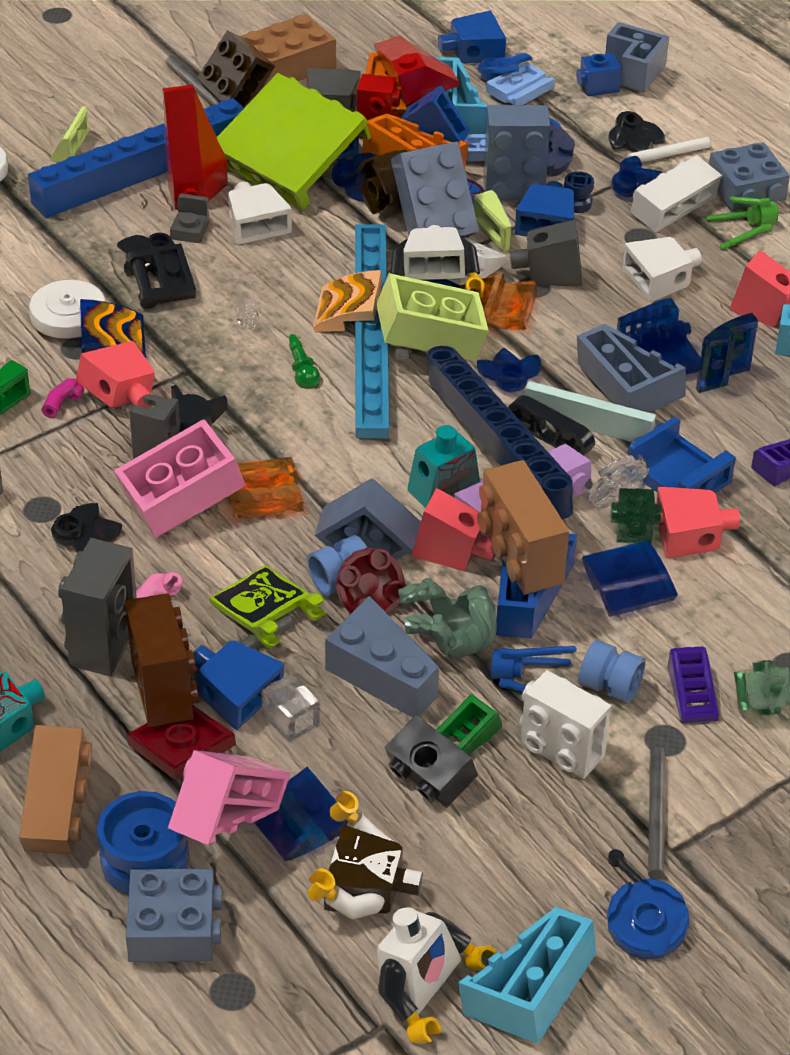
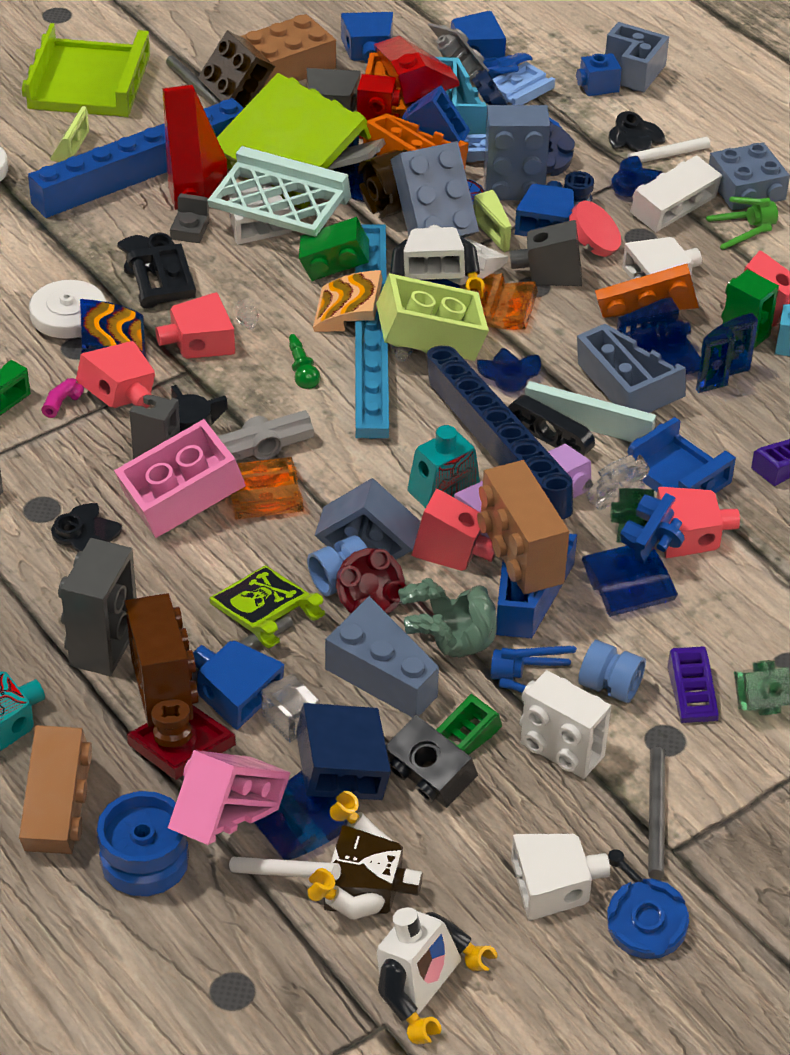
(86, 74): none -> lime panel
(160, 584): bright pink arm -> none
(171, 723): none -> reddish brown wheel
(172, 915): sand blue brick -> none
(199, 328): none -> coral torso
(267, 437): none -> light grey piece
(281, 867): none -> white bar
(286, 176): none -> light aqua fence
(334, 249): none -> green brick
(342, 751): none -> dark blue brick
(357, 153): none -> light grey piece
(364, 30): none -> blue torso
(454, 44): none -> light grey hinge
(488, 89): none -> dark blue plate
(532, 978): medium azure wedge -> none
(554, 872): none -> white torso
(596, 228): none -> coral tile
(645, 290): none -> orange wing
(658, 515): none -> blue hips
(751, 295): none -> green brick

